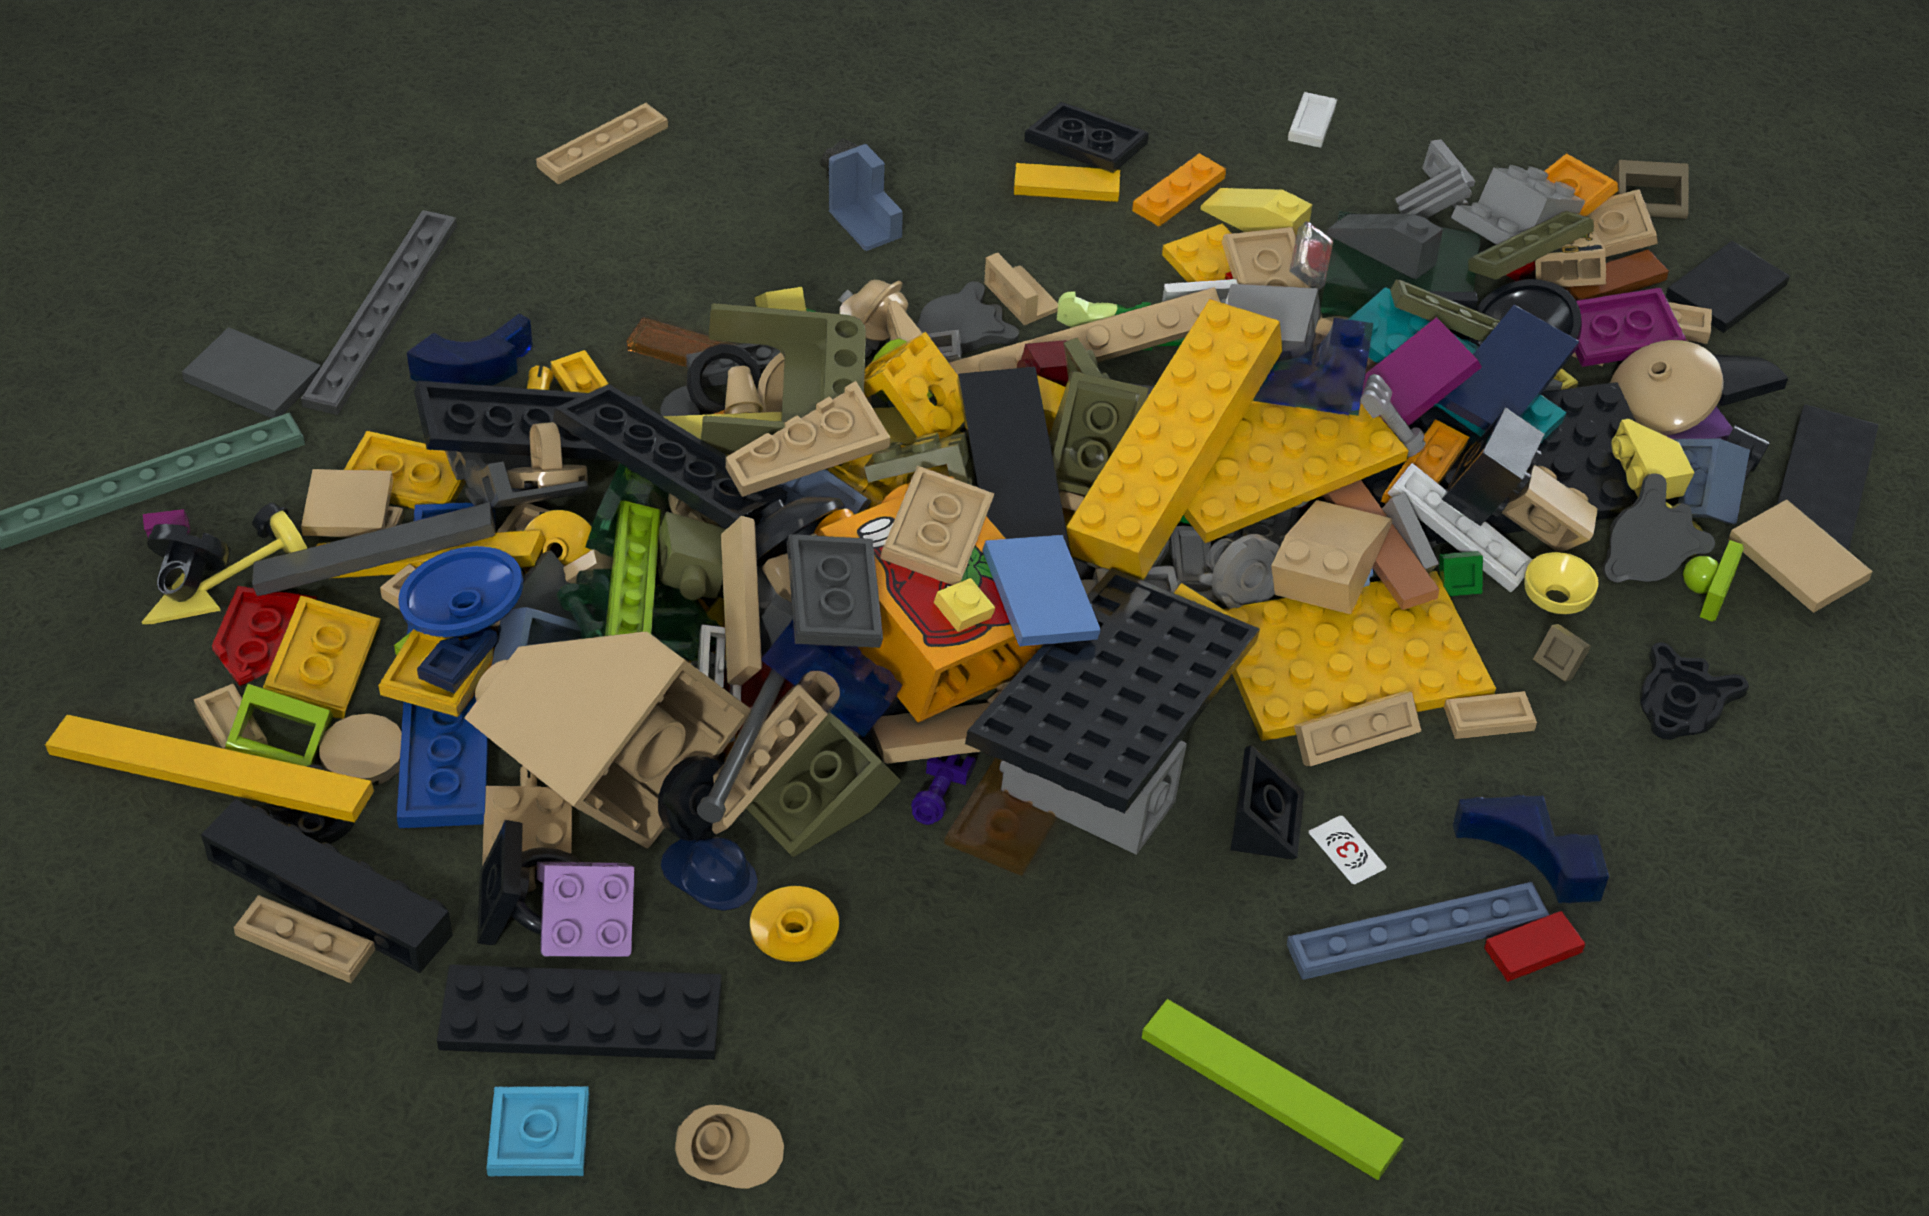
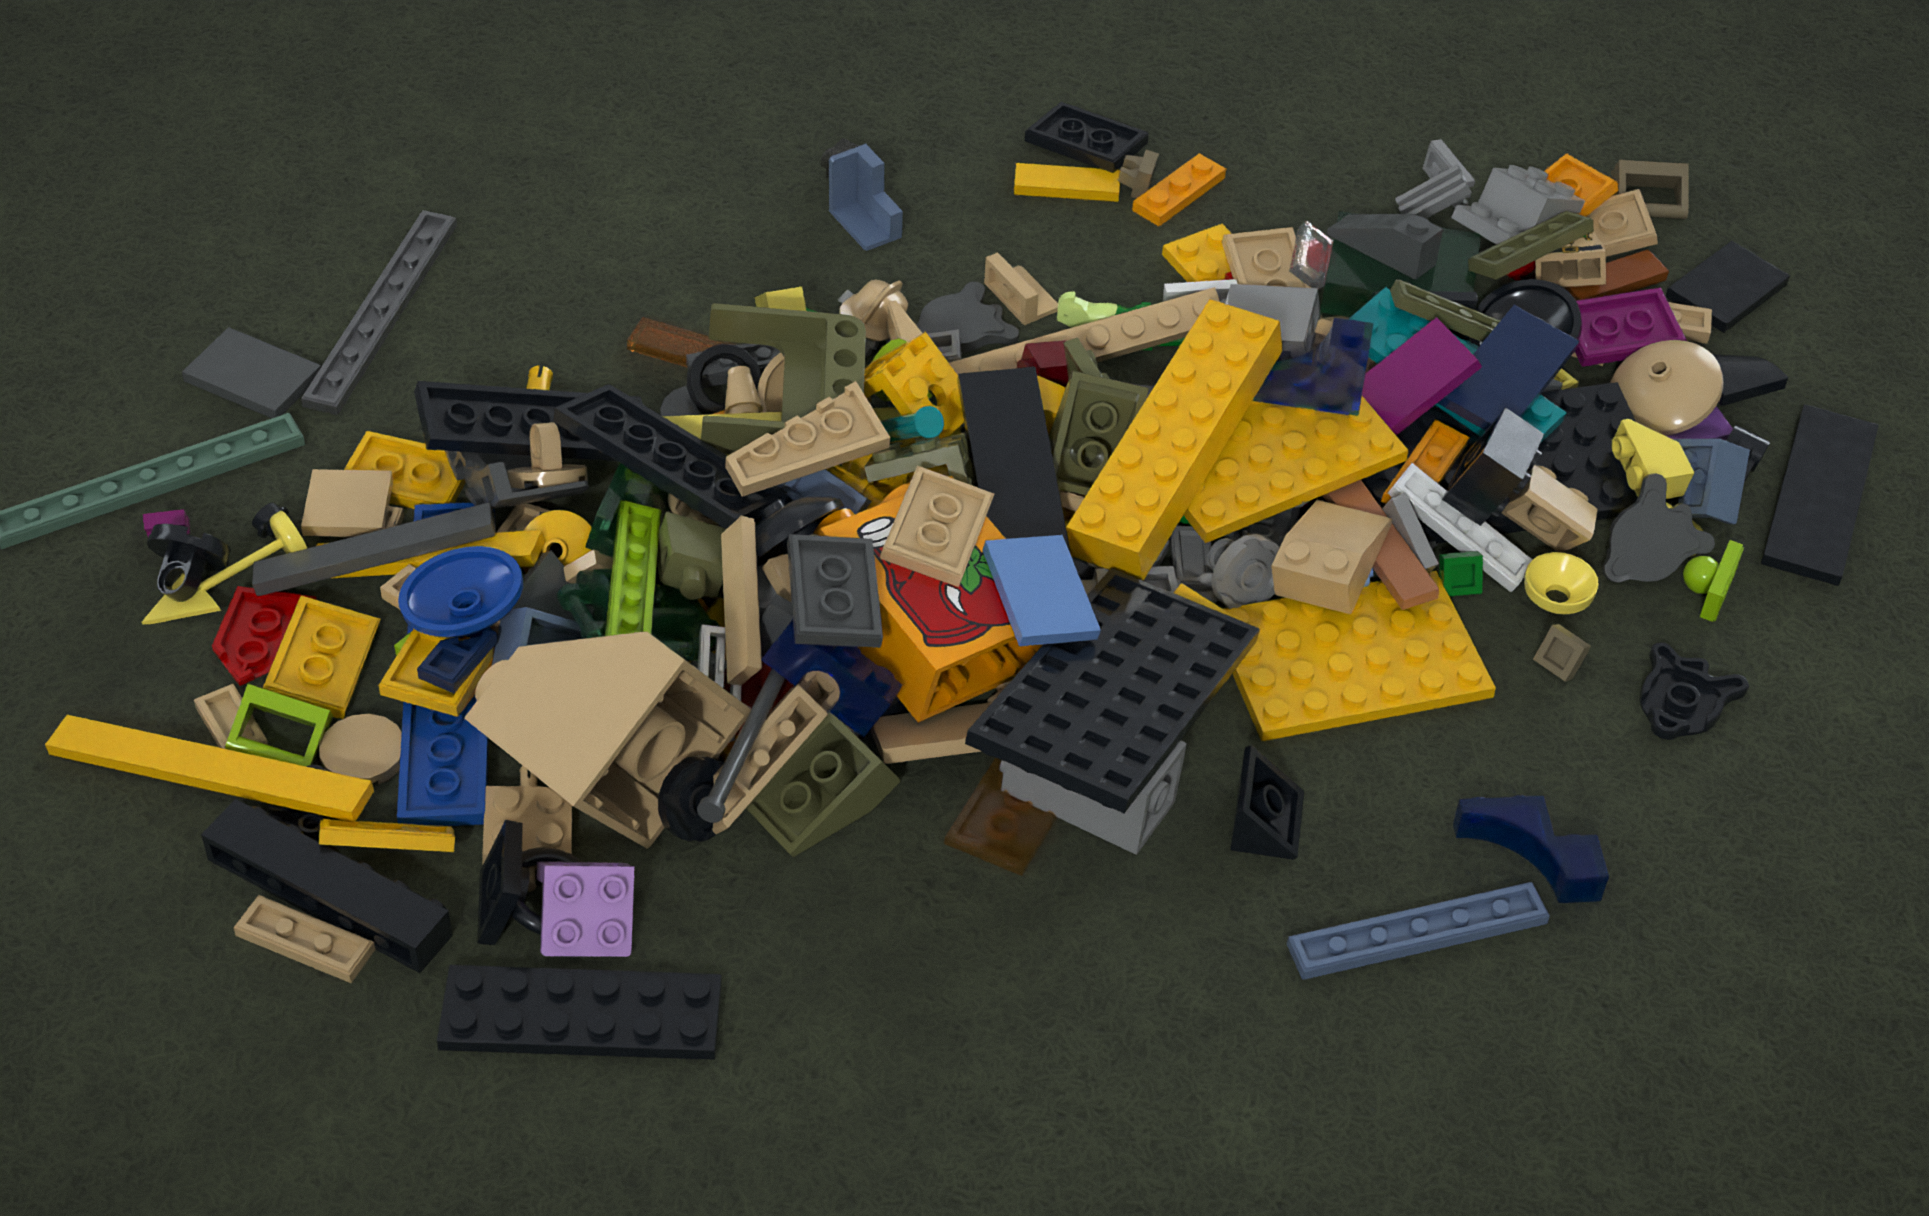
(387, 835): none -> yellow tile
(472, 362): clear blue arch -> none
(538, 1131): medium azure tile -> none
(577, 373): yellow plate -> none
(602, 143): tan tile -> none
(710, 872): dark blue piece -> none
(729, 1146): tan piece -> none
(794, 909): yellow dish -> none
(925, 423): none -> teal axle
(929, 805): dark purple hinge -> none
(964, 604): light yellow plate -> none
(1138, 172): none -> dark tan tile
(1258, 209): light yellow slope -> none
(1273, 1089): lime tile -> none
(1312, 119): white tile -> none
(1347, 849): white sticker -> none
(1357, 728): tan plate -> none
(1377, 402): light grey hinge -> none
(1490, 715): tan tile -> none
(1534, 946): red tile -> none
(1800, 555): tan tile -> none

